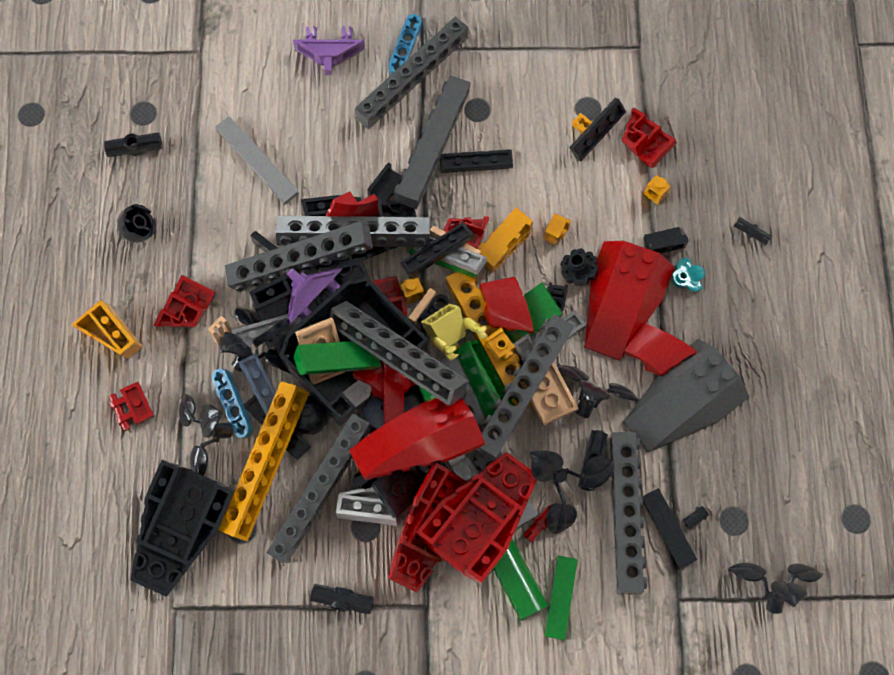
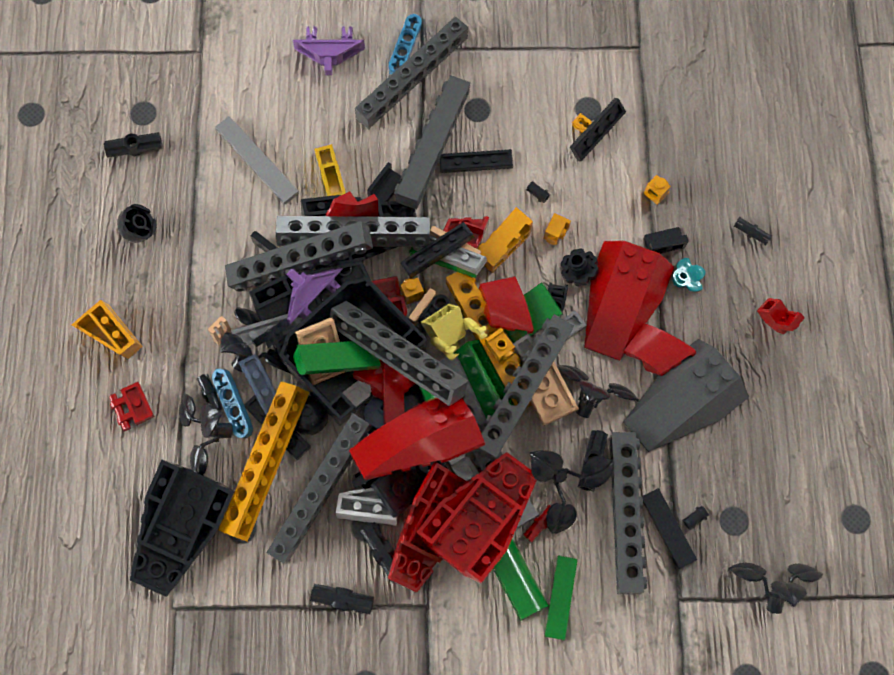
(185, 304): red slope -> none
(208, 391): none -> black pin
(329, 170): none -> yellow slope
(380, 547): none -> black piece
(541, 194): none -> black pin
(646, 139): red slope -> none
(778, 317): none -> red brick

